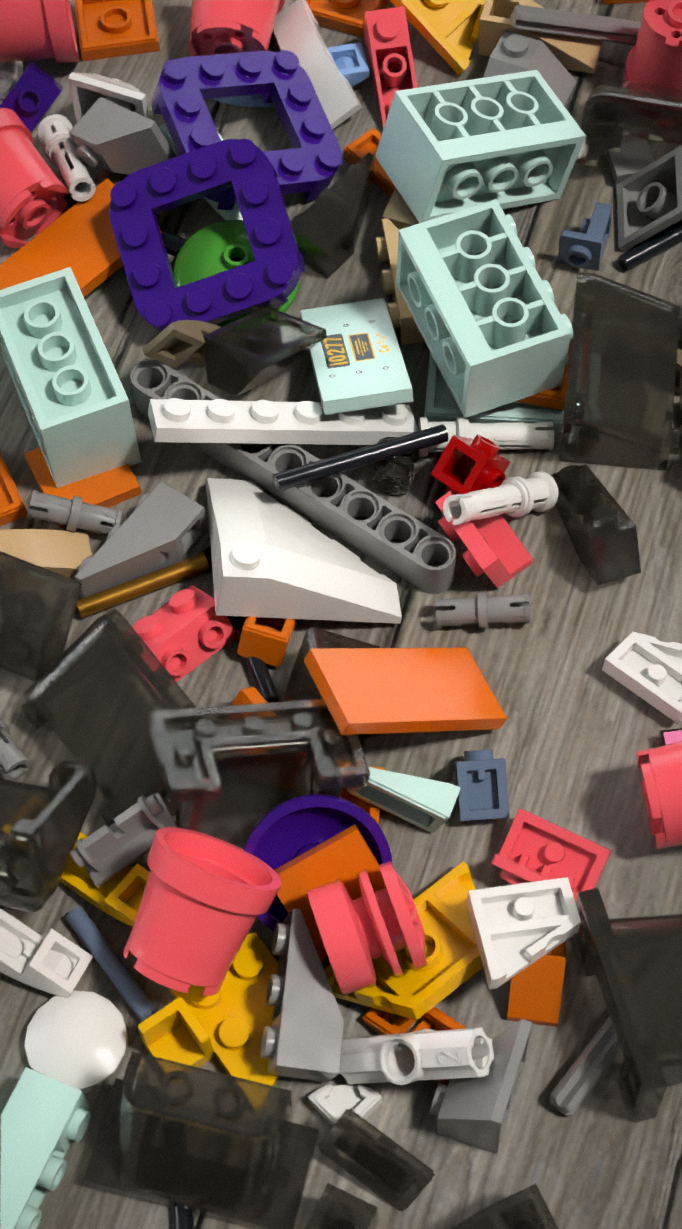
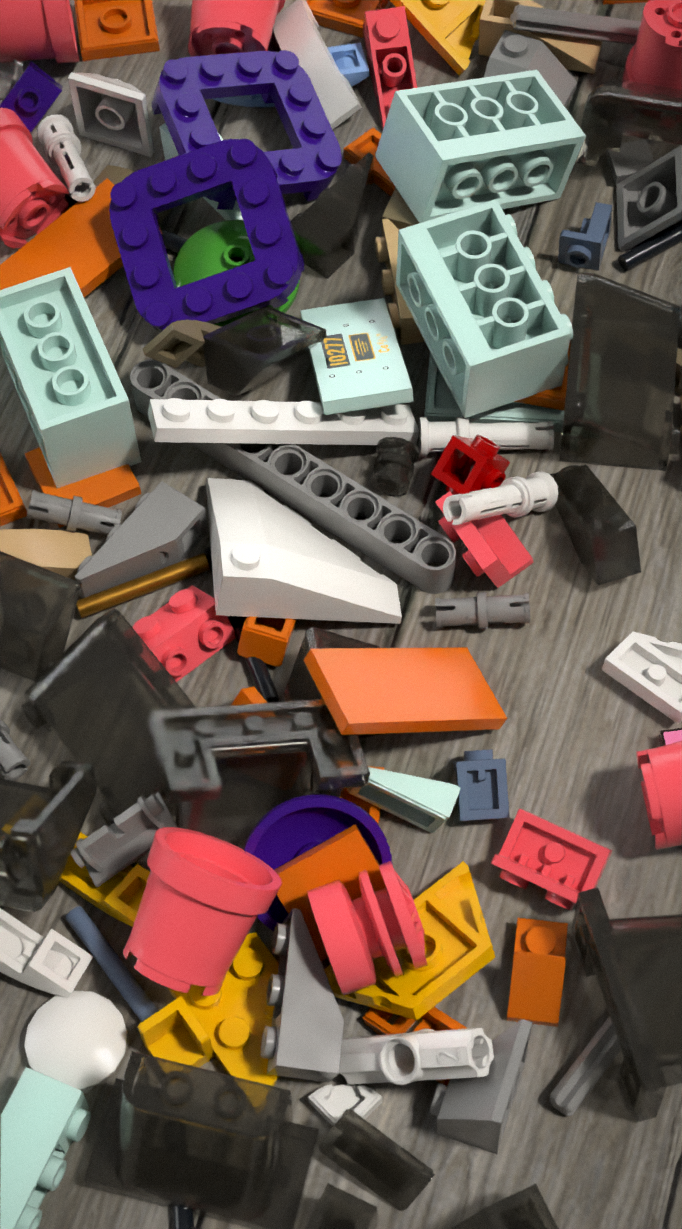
(119, 139): light grey slope -> none
(360, 457): black bar -> none
(520, 924): white wing -> none

